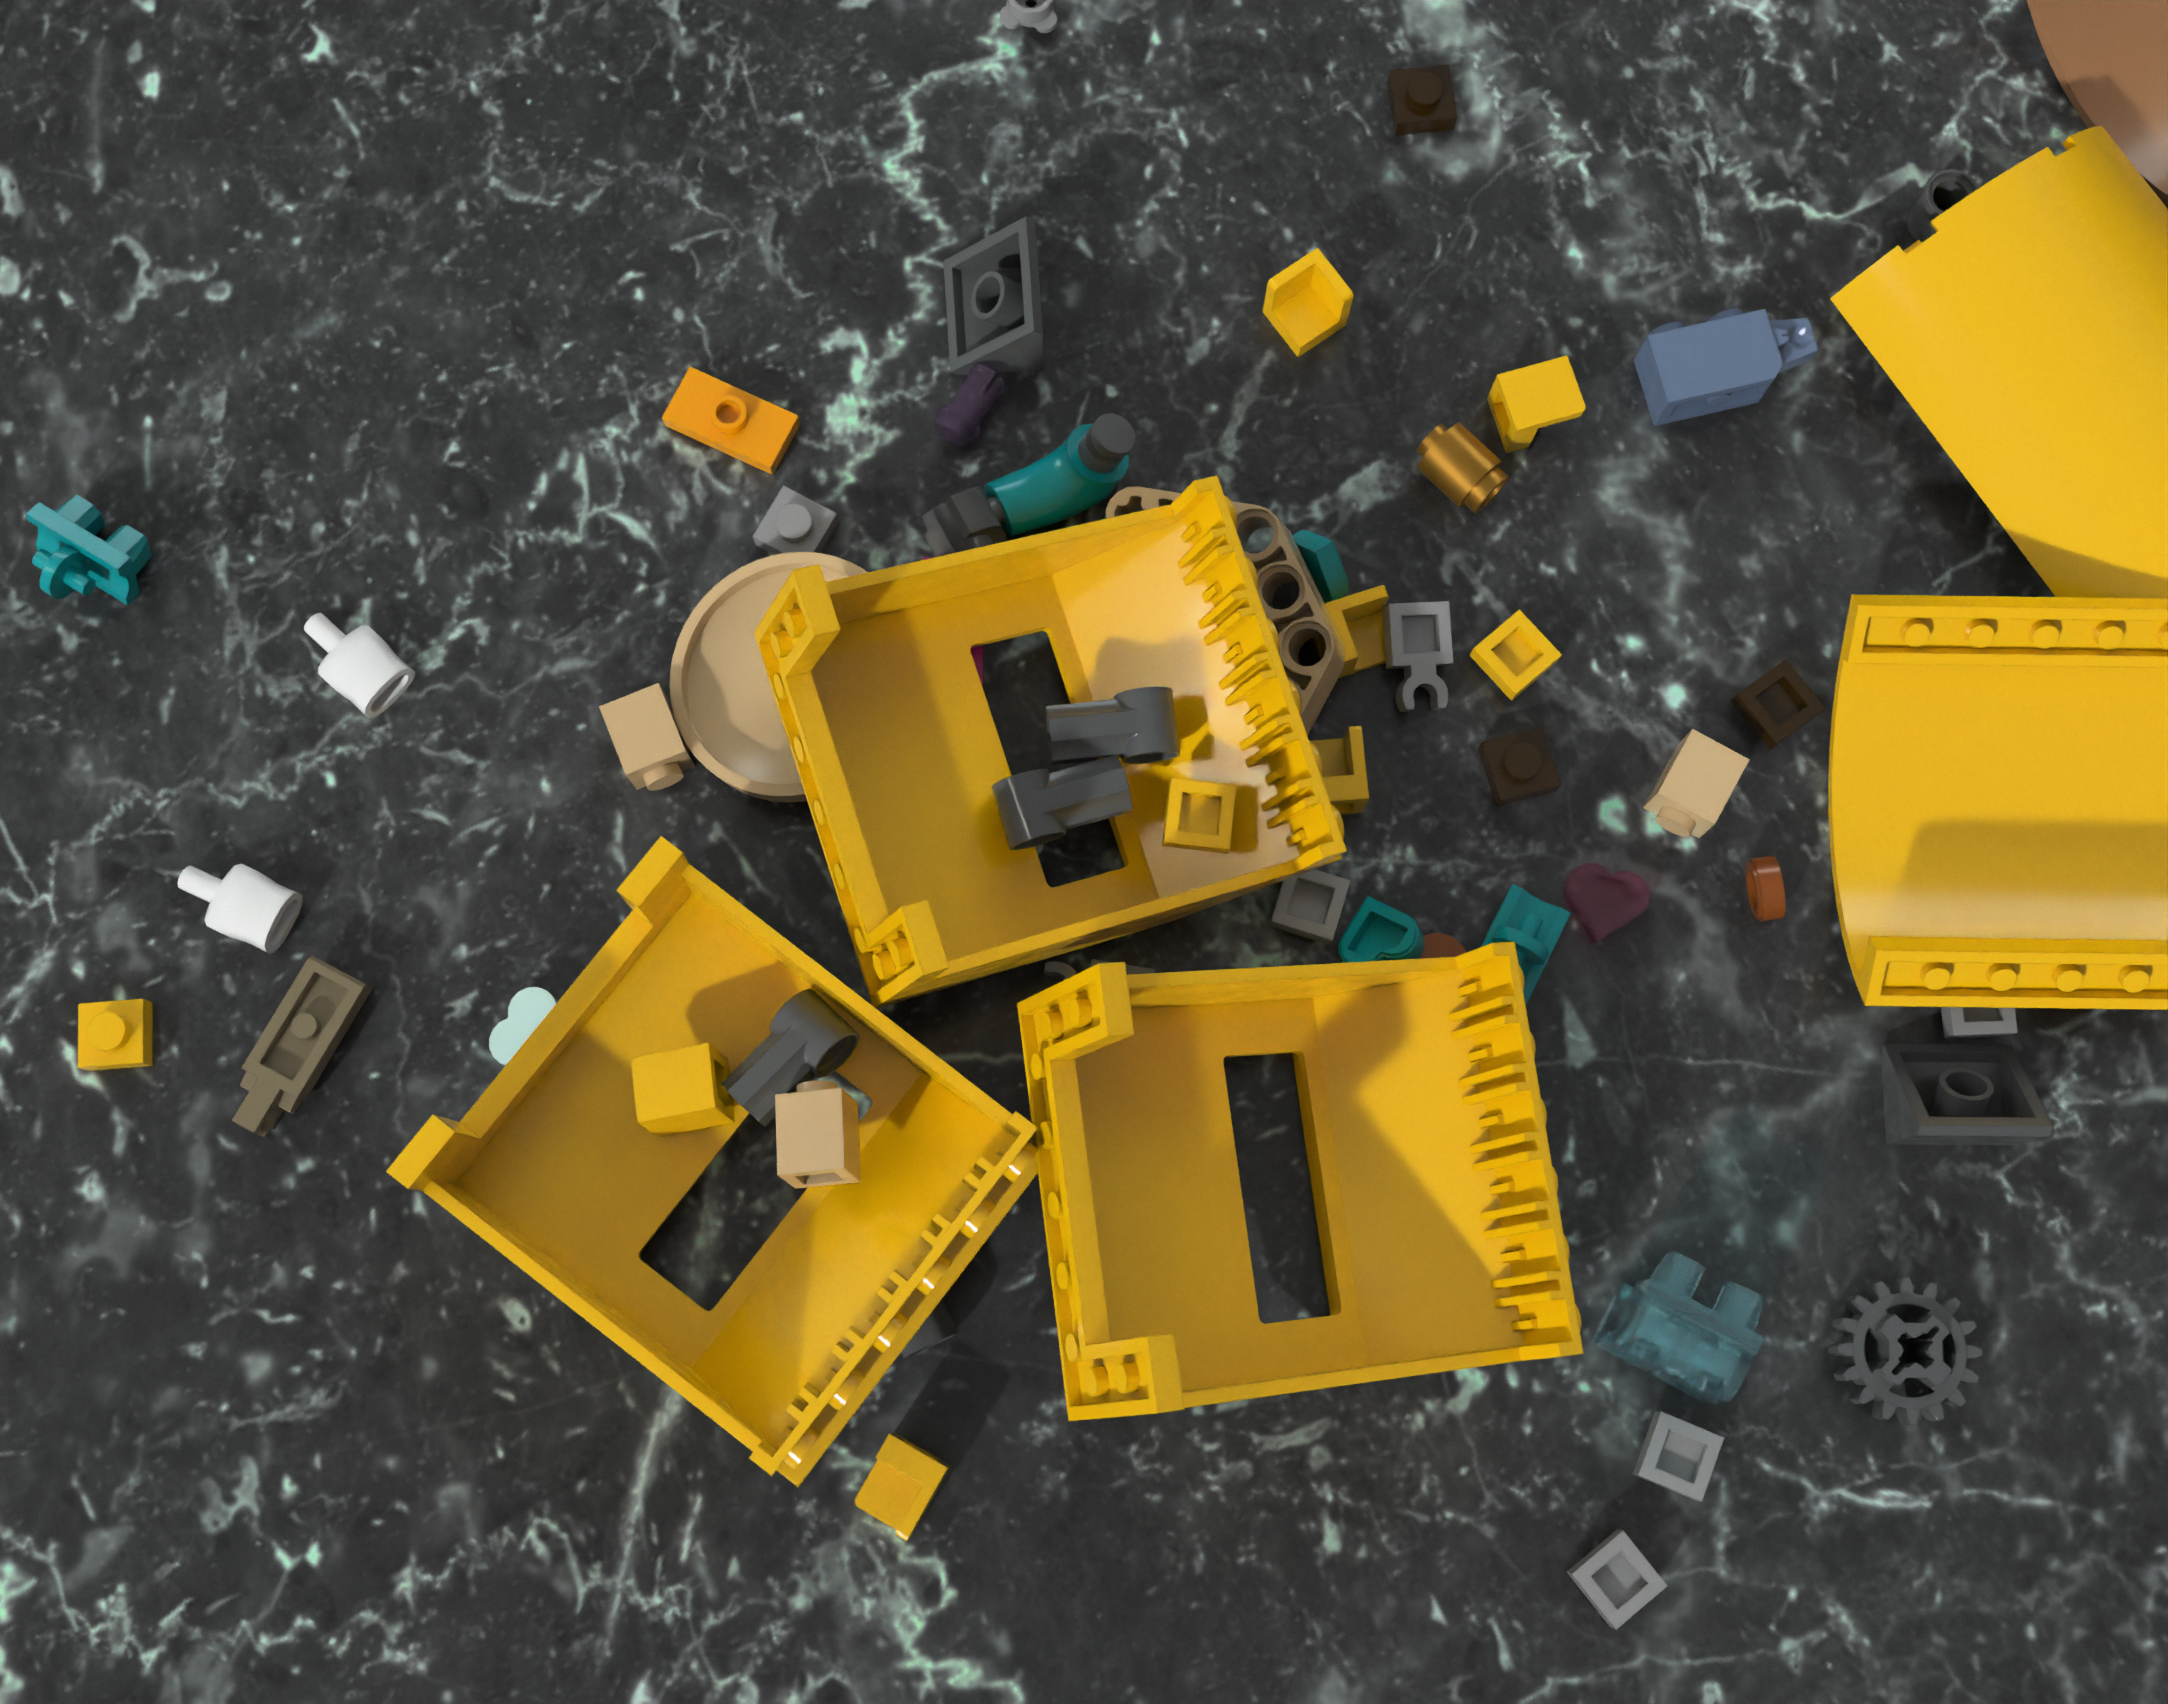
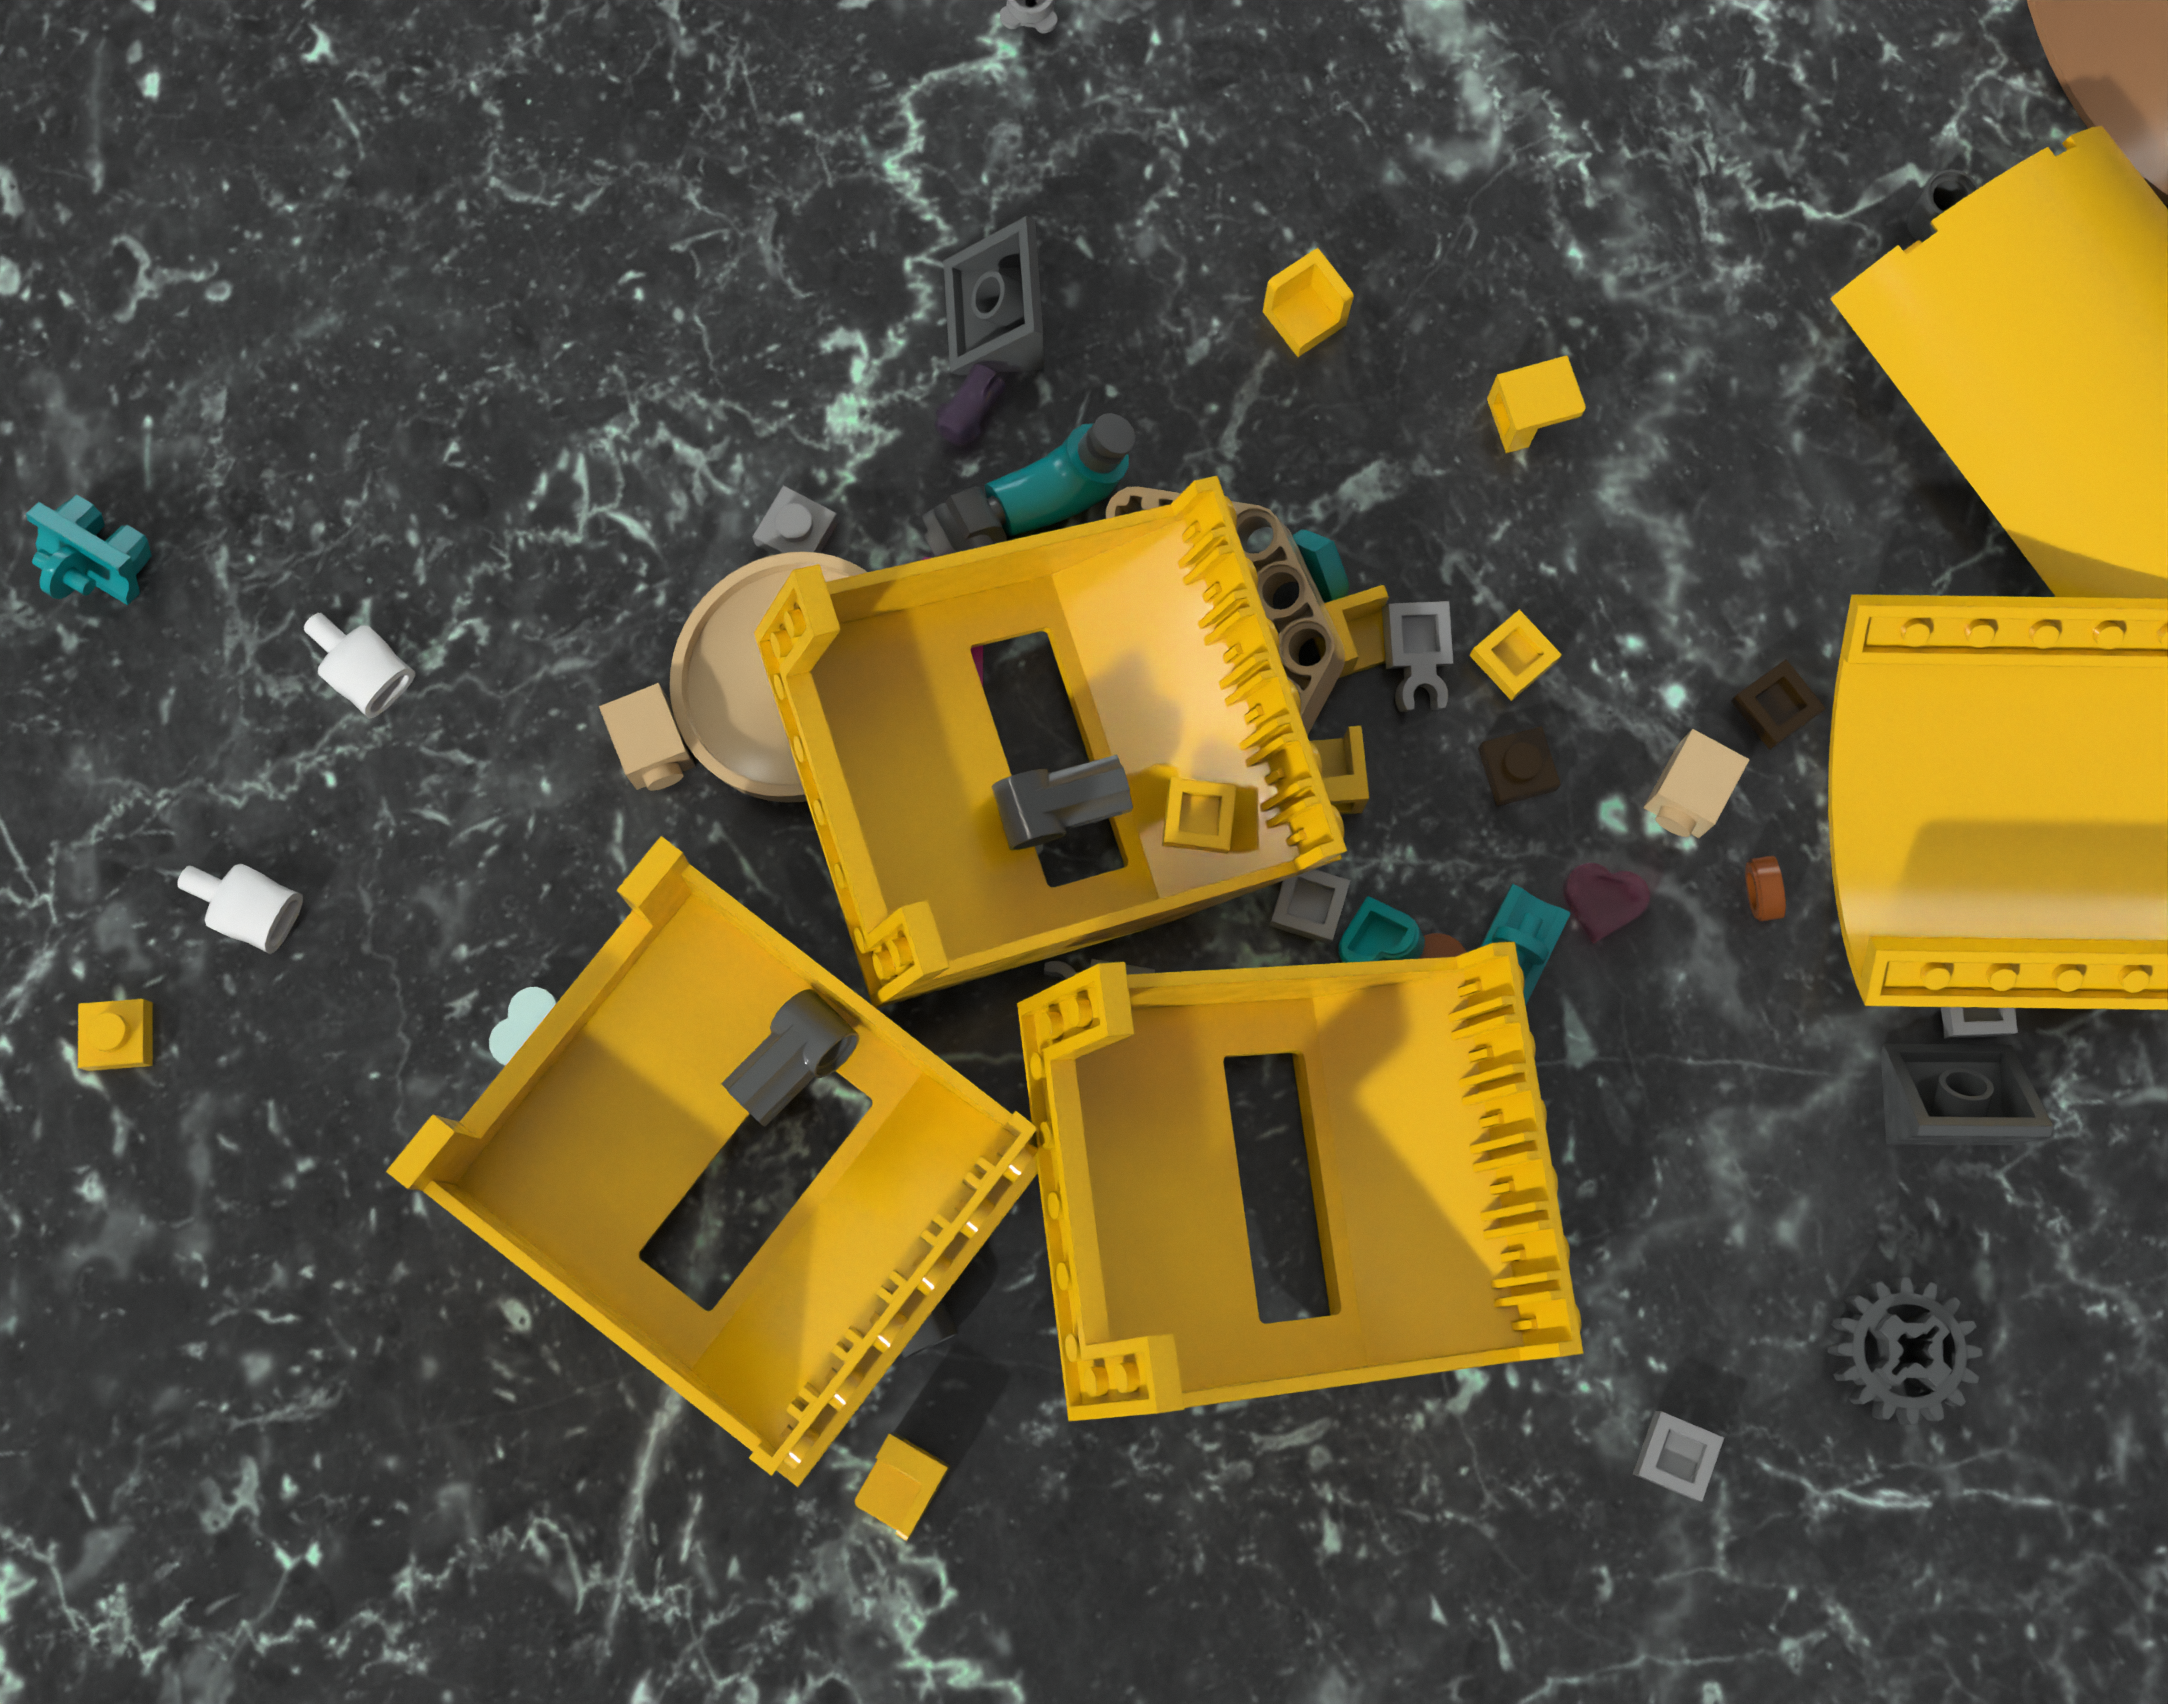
(298, 1043): dark tan hinge -> none
(682, 1090): yellow panel -> none
(731, 420): light orange plate -> none
(817, 1136): tan brick -> none
(1133, 725): dark grey piece -> none
(1422, 99): dark brown plate -> none
(1461, 466): pearl gold brick -> none
(1617, 1579): light grey plate -> none
(1680, 1339): clear light blue hips -> none
(1718, 362): sand blue hinge -> none

